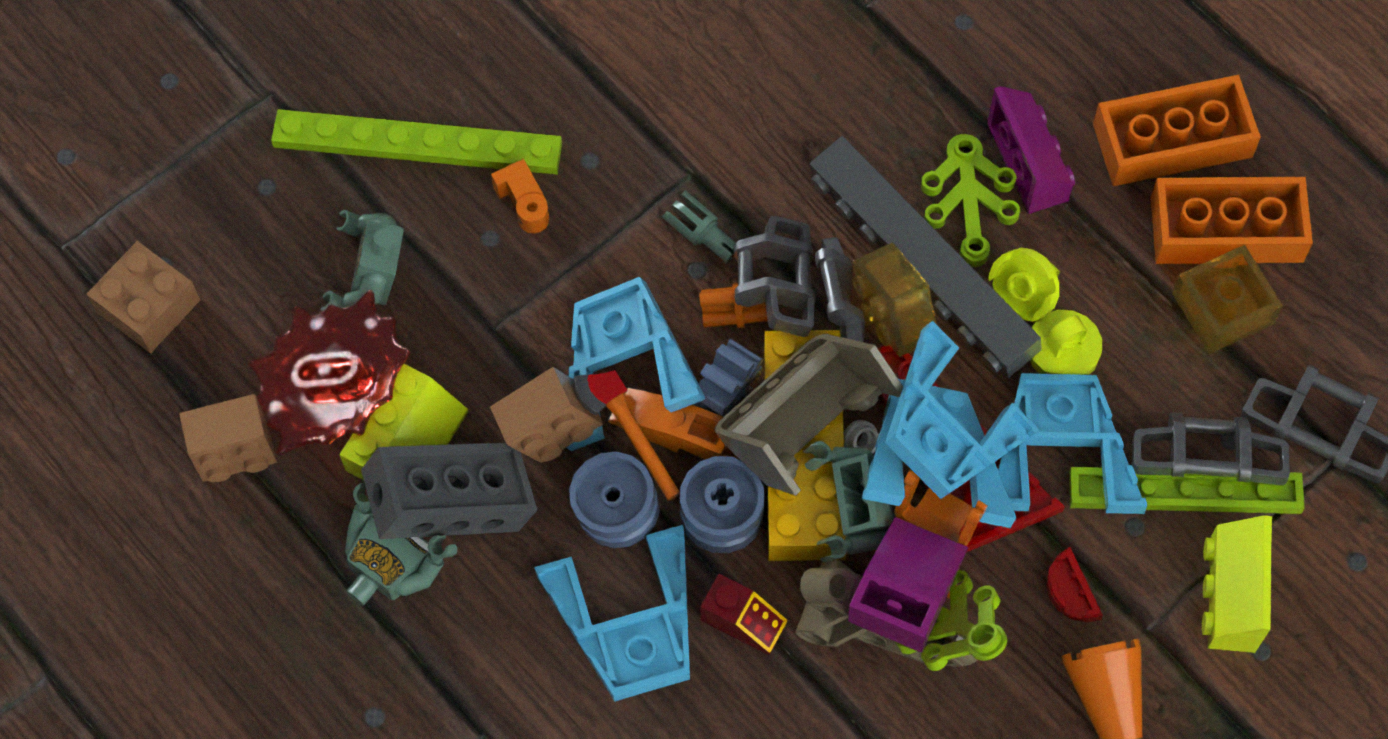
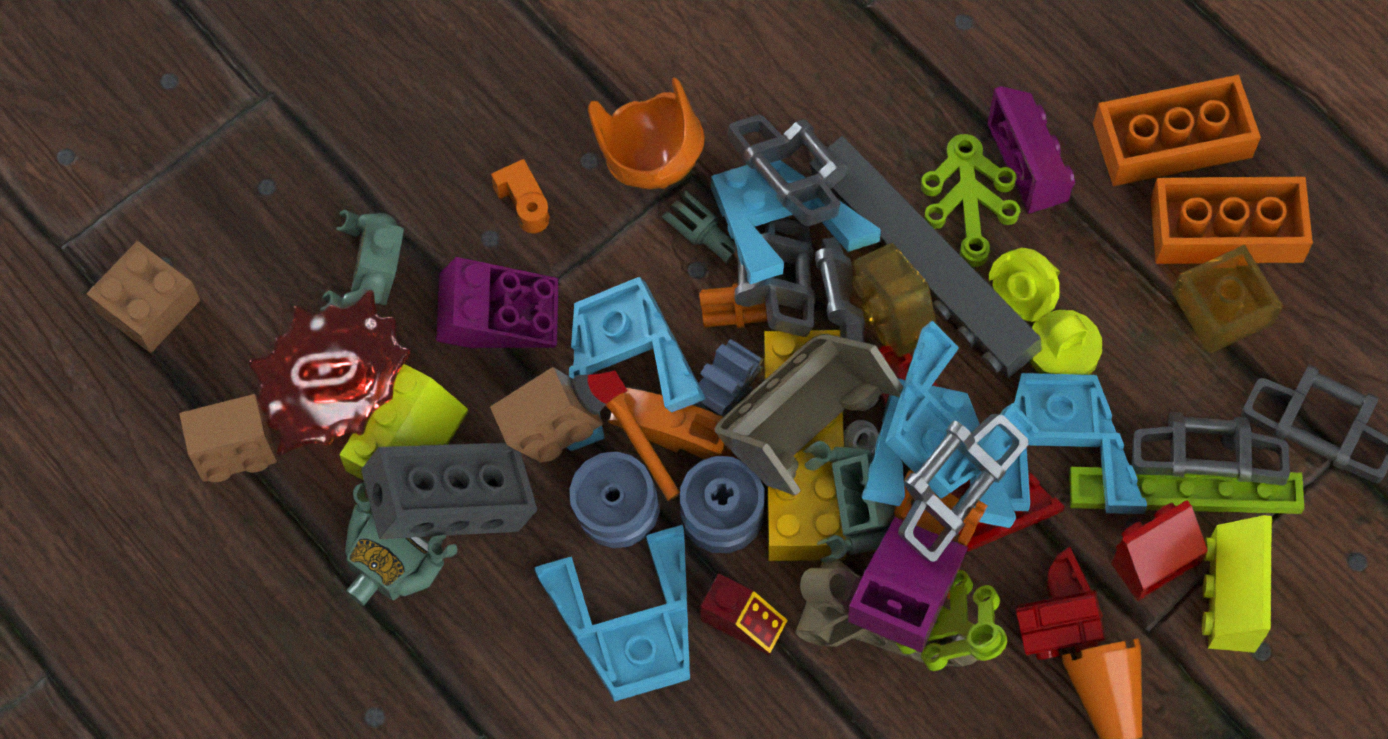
(415, 141): lime plate -> none
(496, 306): none -> magenta slope
(649, 140): none -> orange piece
(750, 202): none -> medium azure wing
(781, 147): none -> flat silver bar
(991, 471): none -> flat silver bar
(1061, 624): none -> red brick
(1159, 550): none -> red slope

